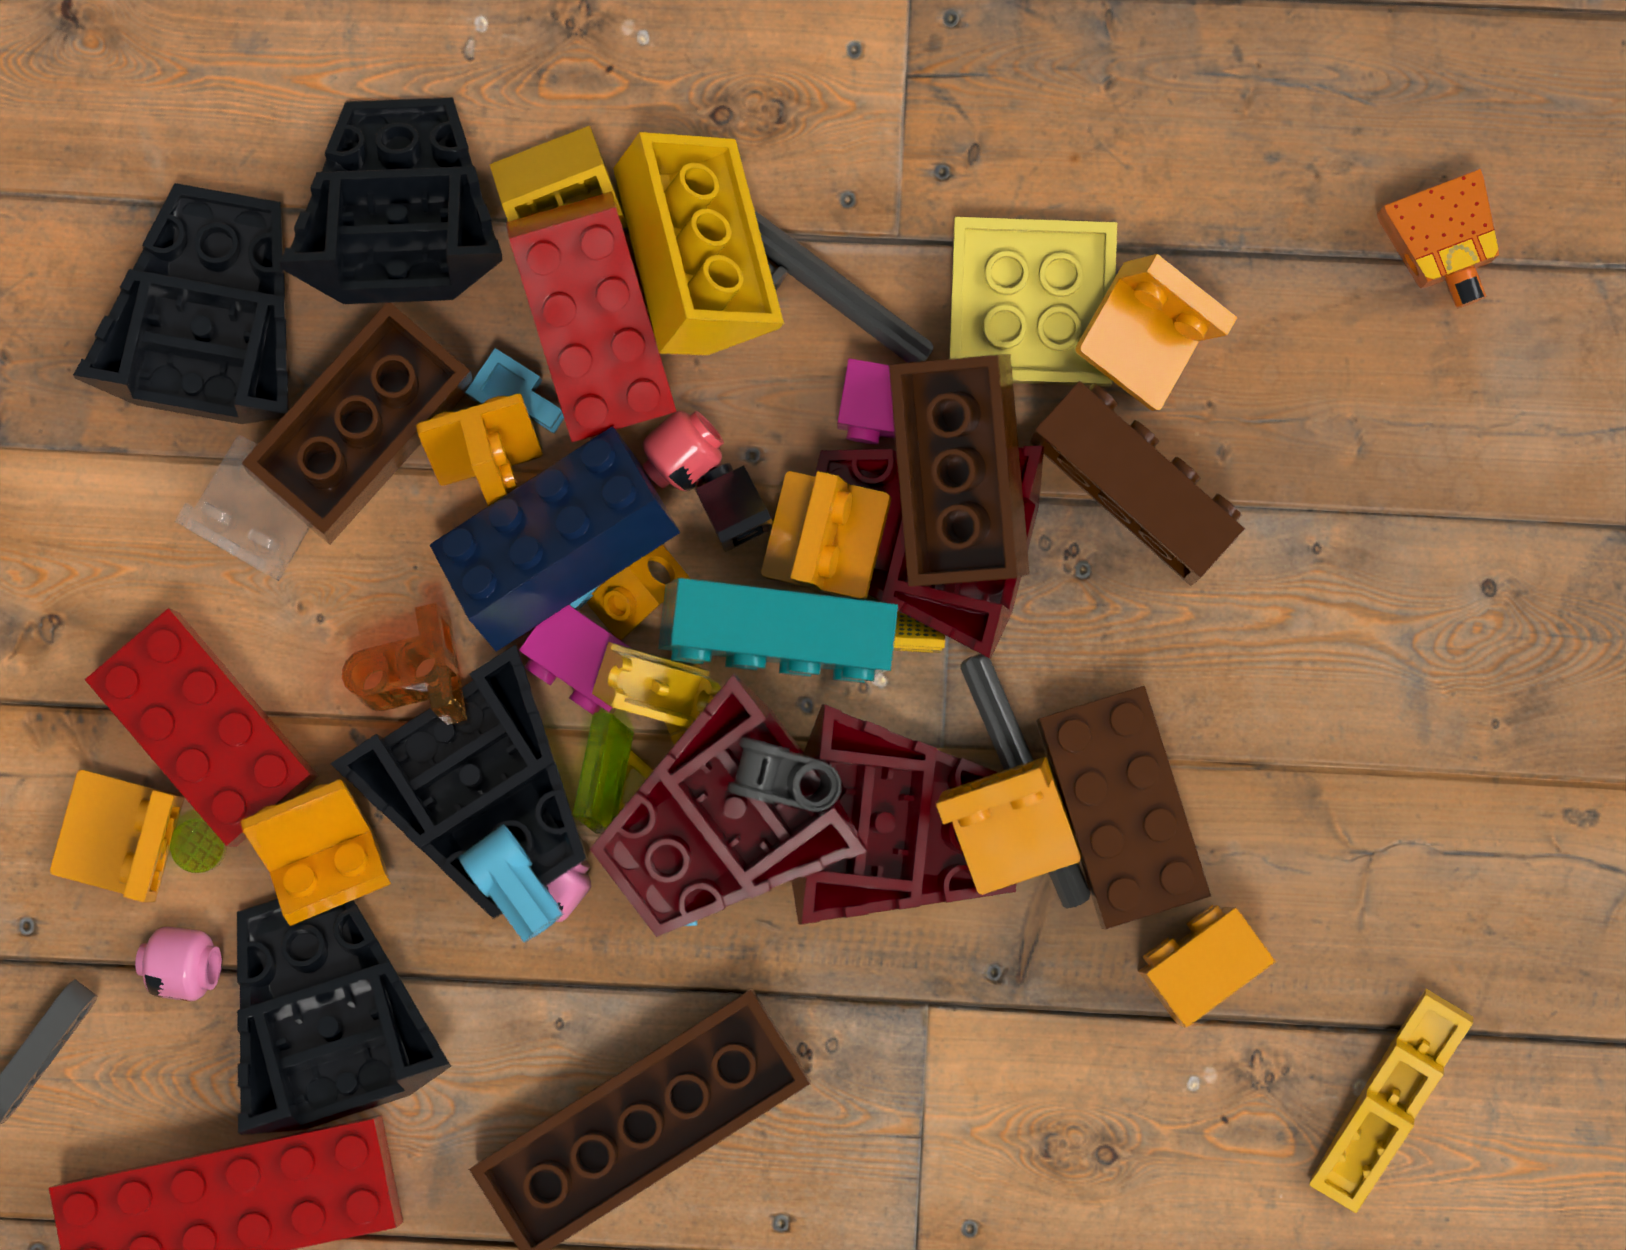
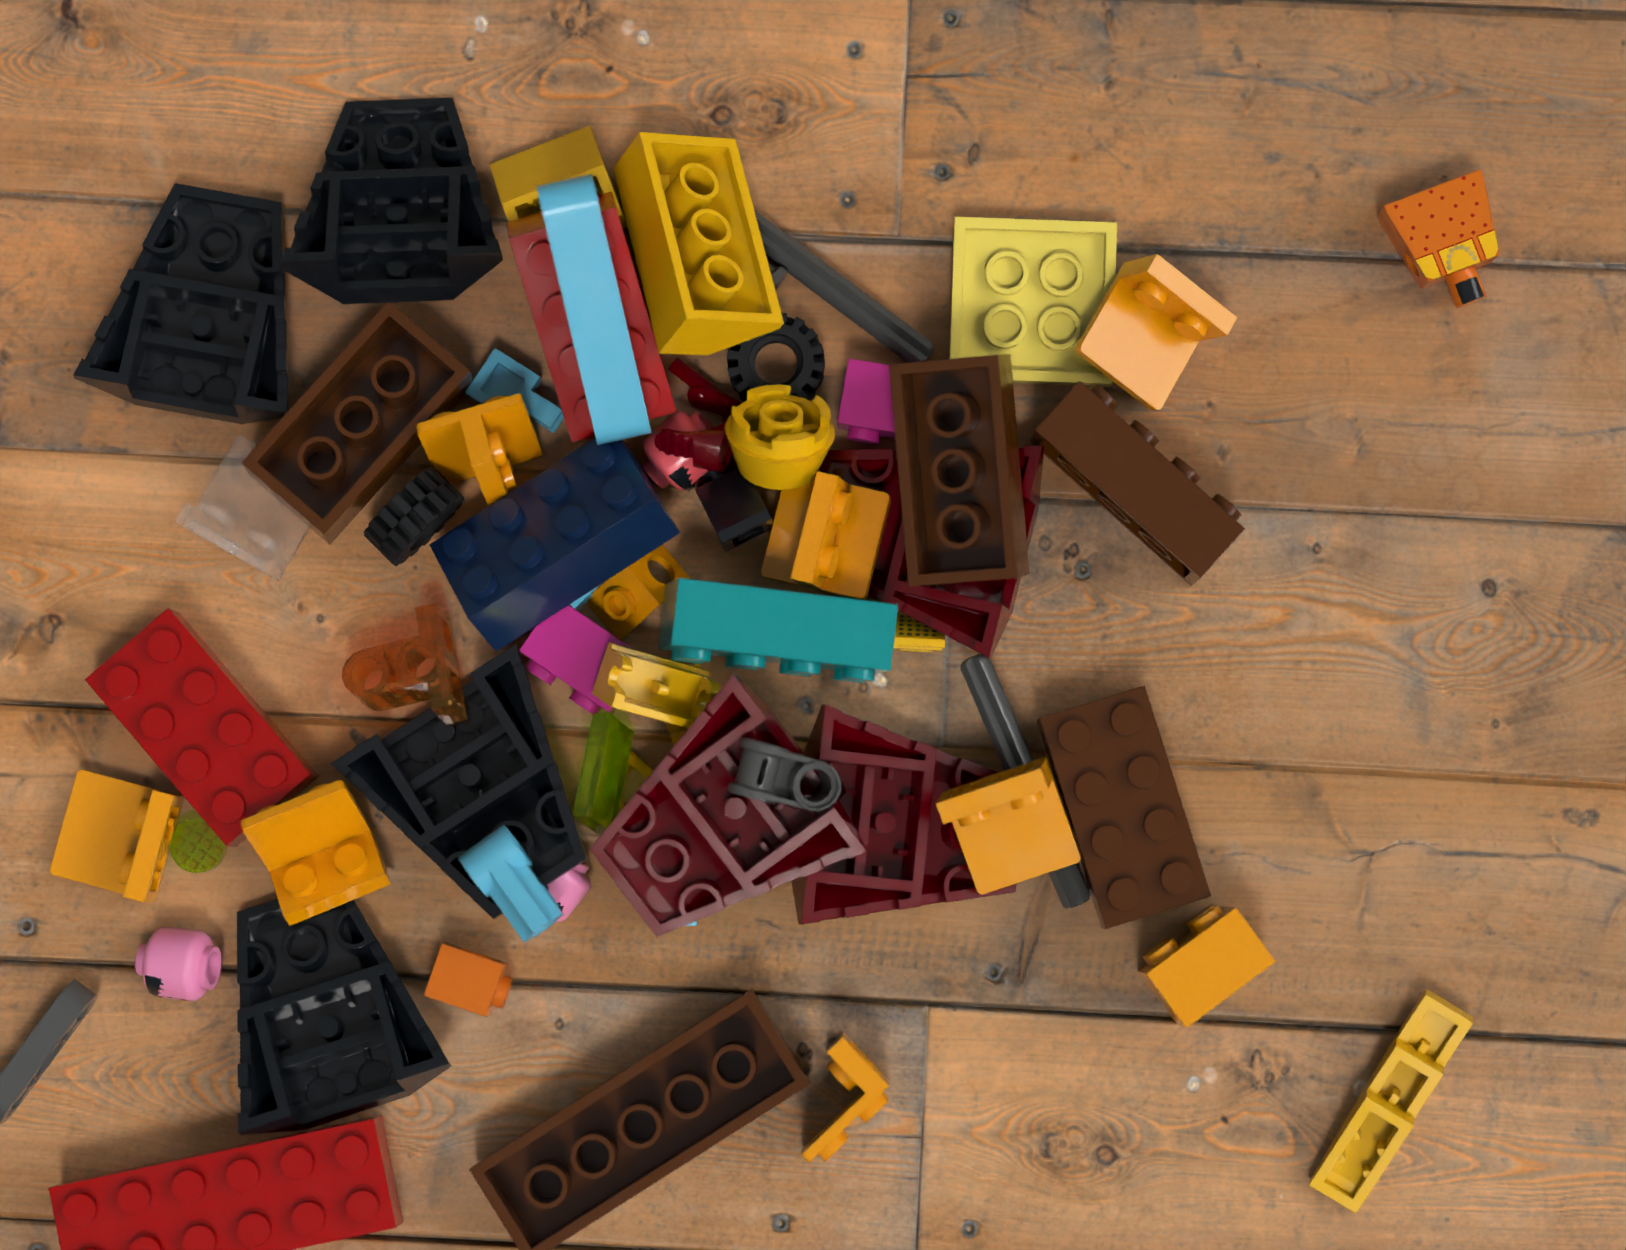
(413, 516): none -> black tyre
(468, 980): none -> orange brick
(594, 309): none -> medium azure beam
(707, 447): none -> dark red helmet
(779, 437): none -> yellow cone
(792, 334): none -> black tyre
(851, 1069): none -> light orange bracket

